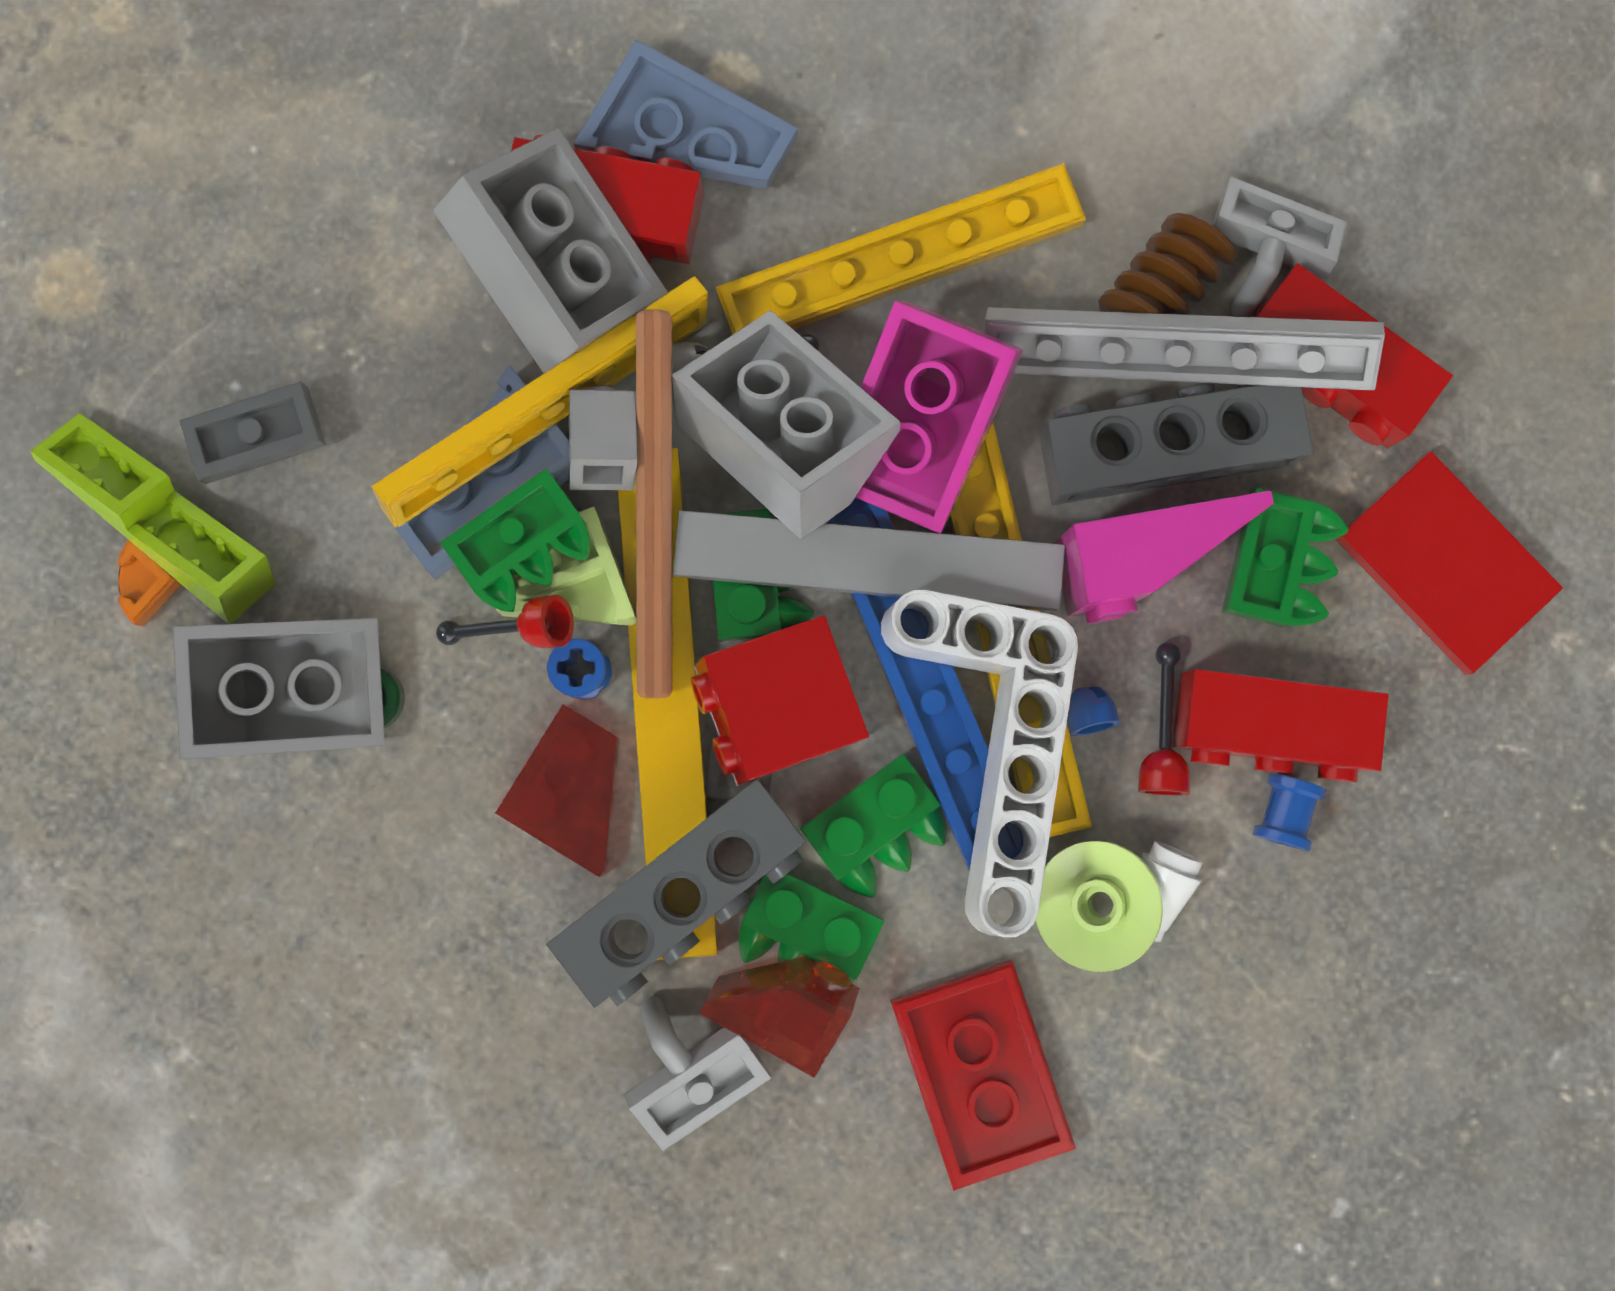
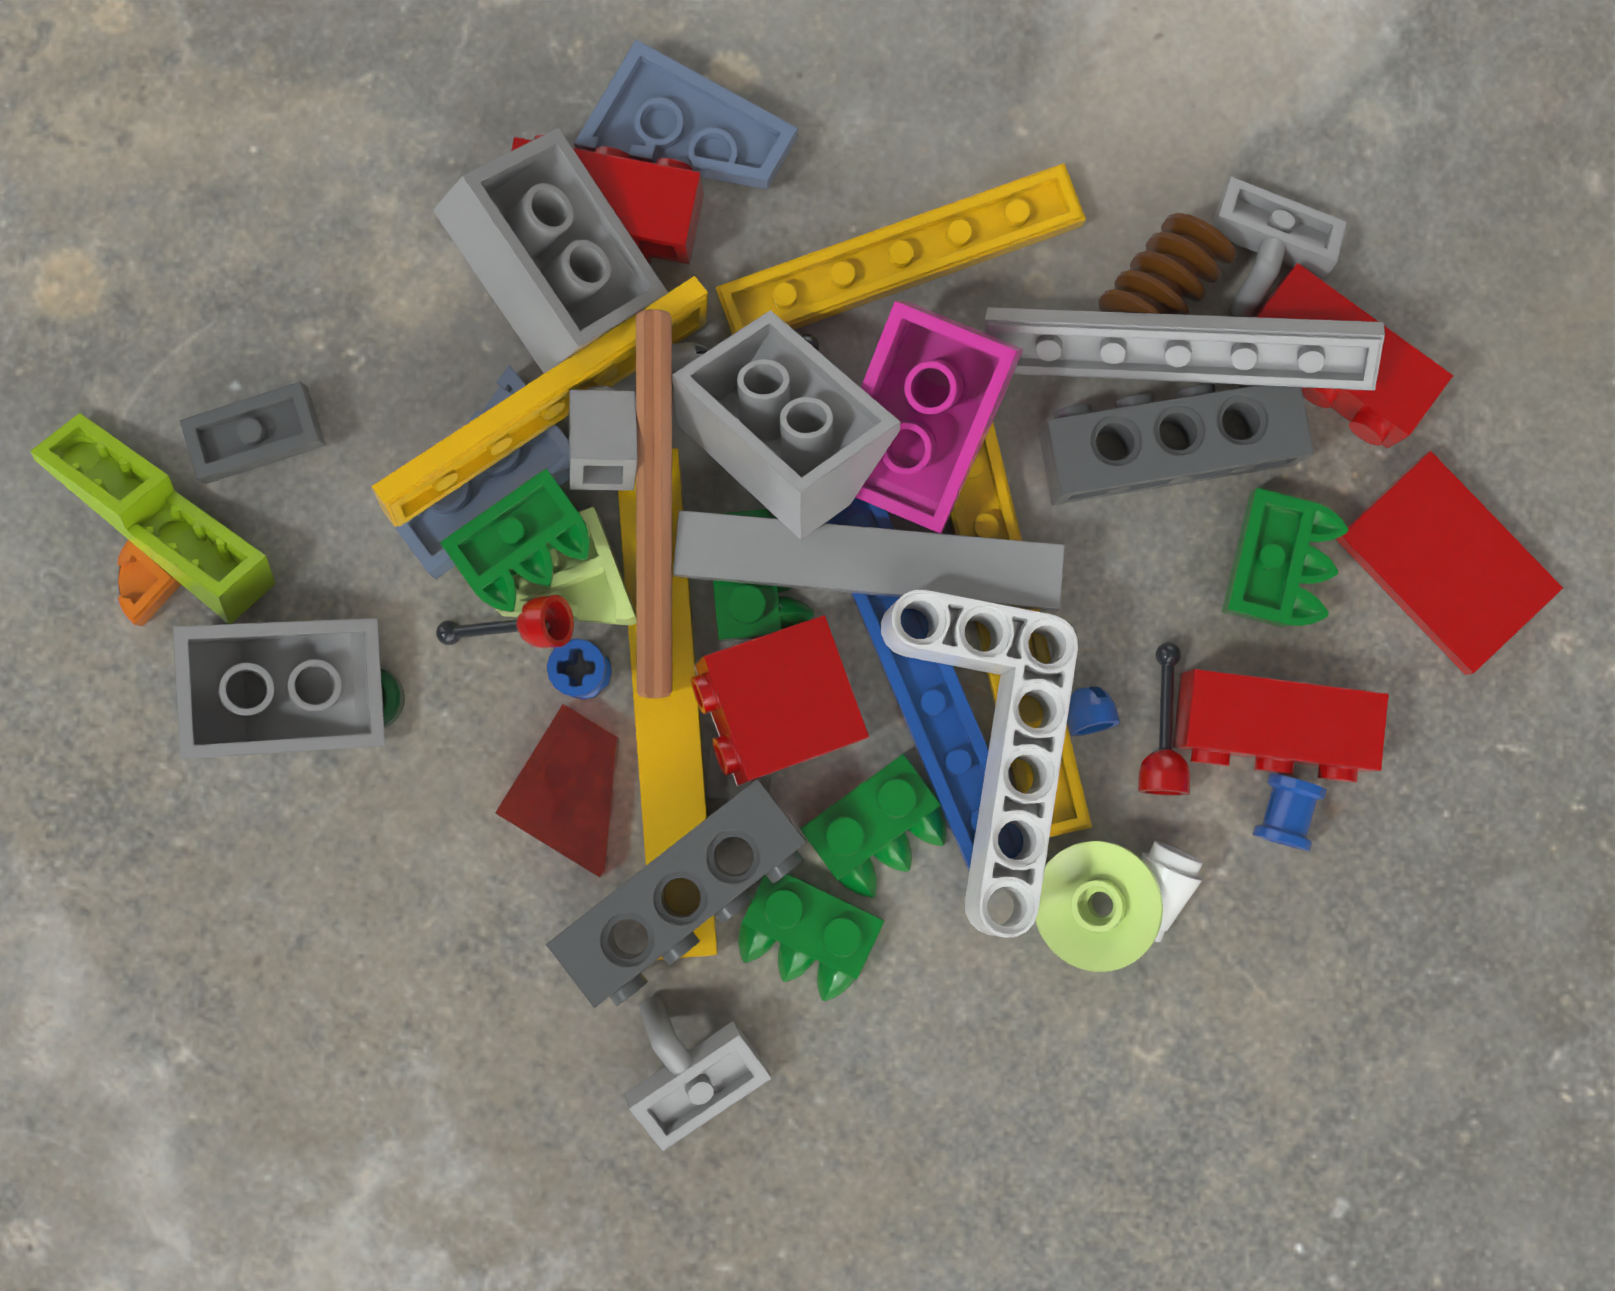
(785, 1009): clear red slope -> none
(982, 1074): red tile -> none
(1131, 556): dark pink slope -> none

